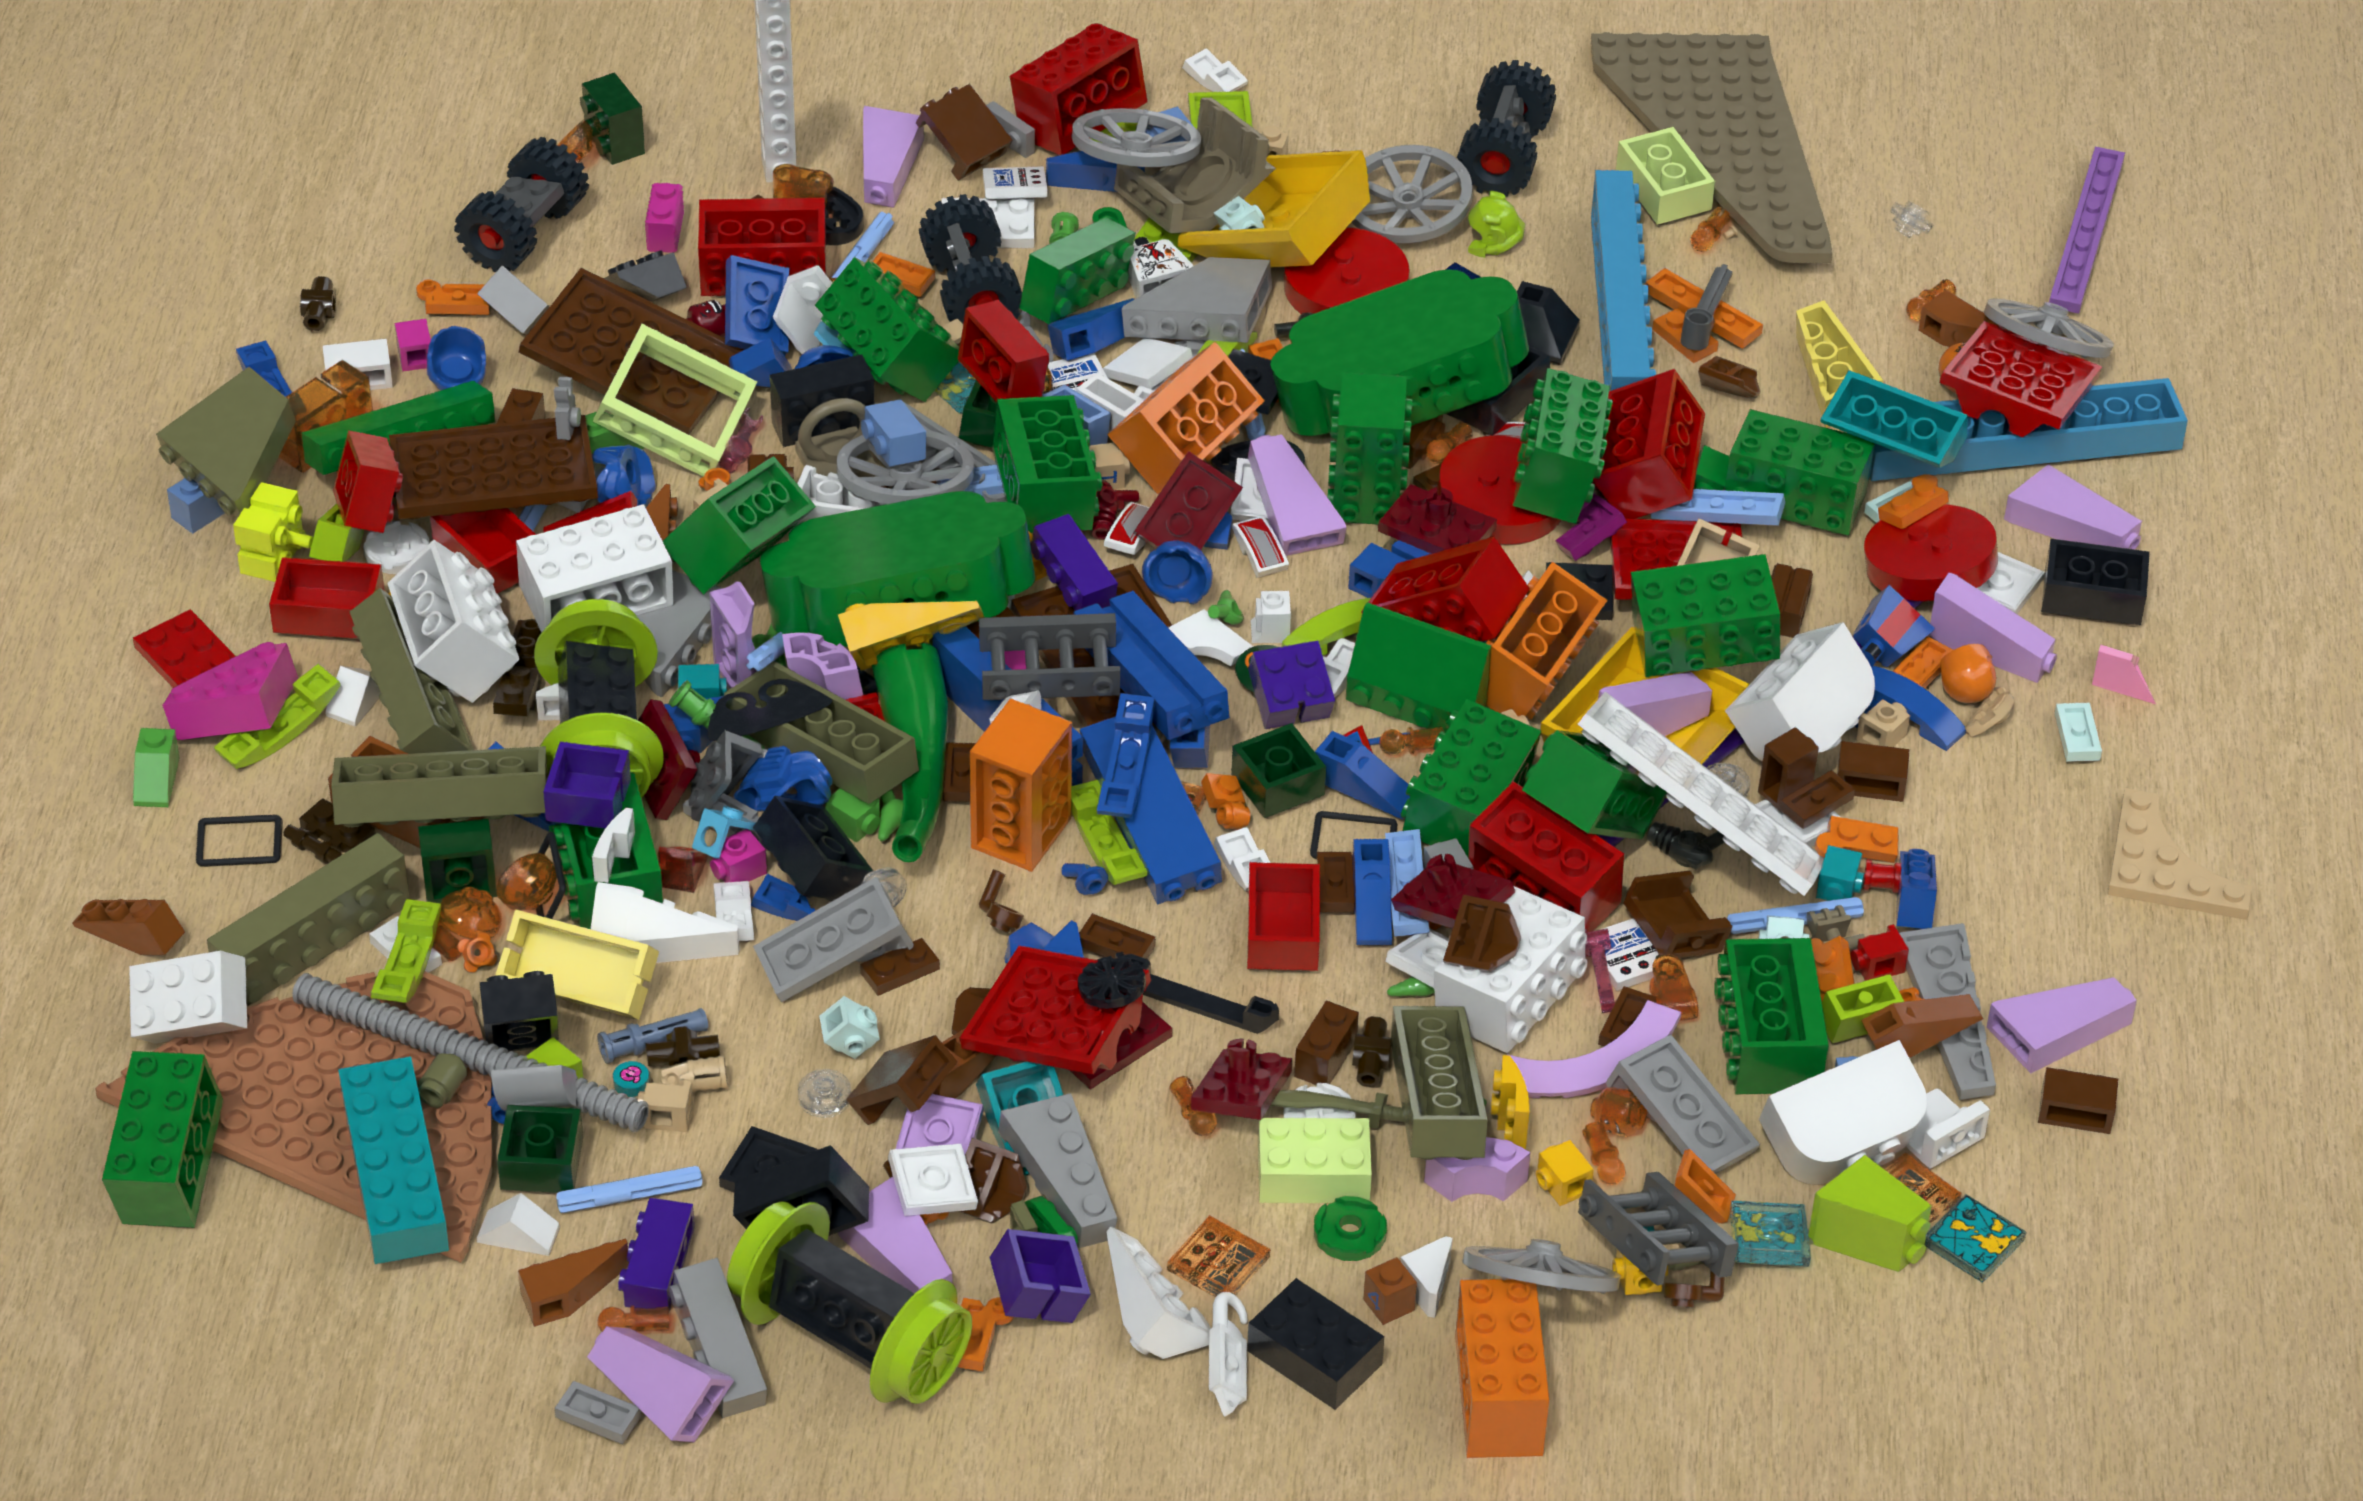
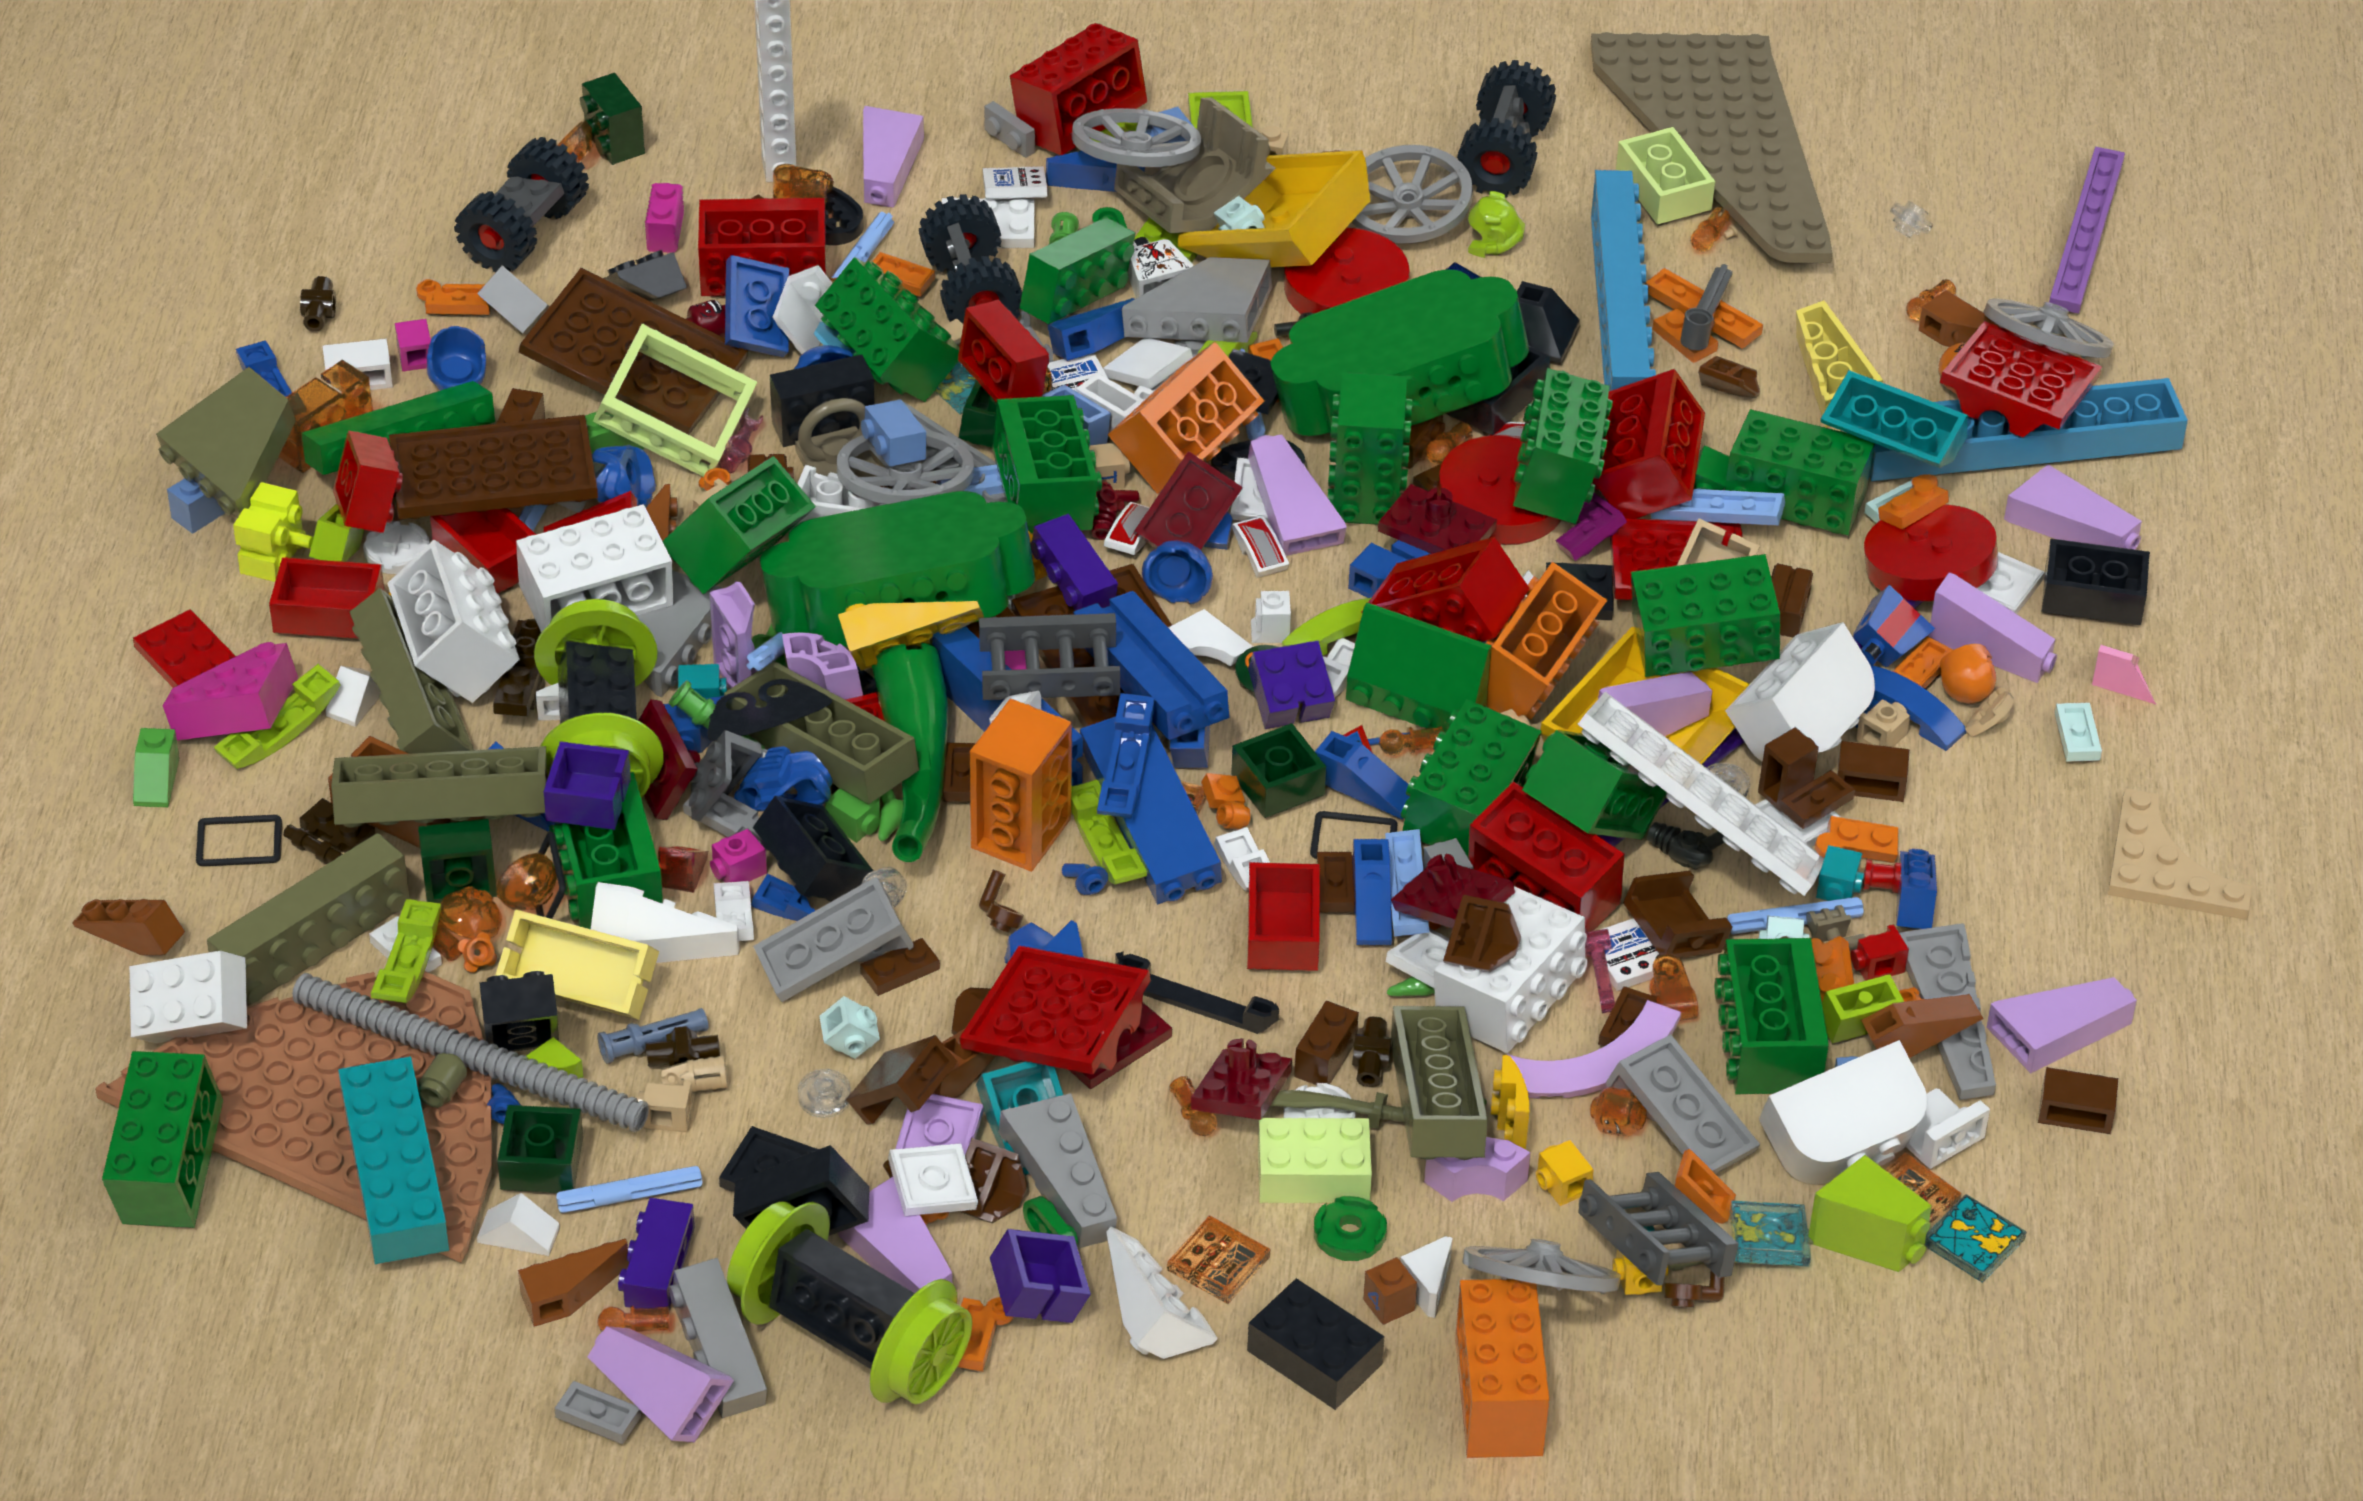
(535, 1086): light grey brick -> none
(566, 412): light grey plate -> none
(614, 842): white slope -> none
(630, 1078): teal tile -> none
(721, 822): medium azure bracket -> none
(760, 361): blue slope -> none
(965, 129): reddish brown panel -> none
(1021, 1218): olive tile -> none
(1110, 937): reddish brown plate -> none
(1111, 982): black wheel -> none
(1213, 74): white slope -> none
(1226, 609): bright green animal -> none
(1227, 1354): white plate -> none
(1604, 1154): clear orange pin -> none

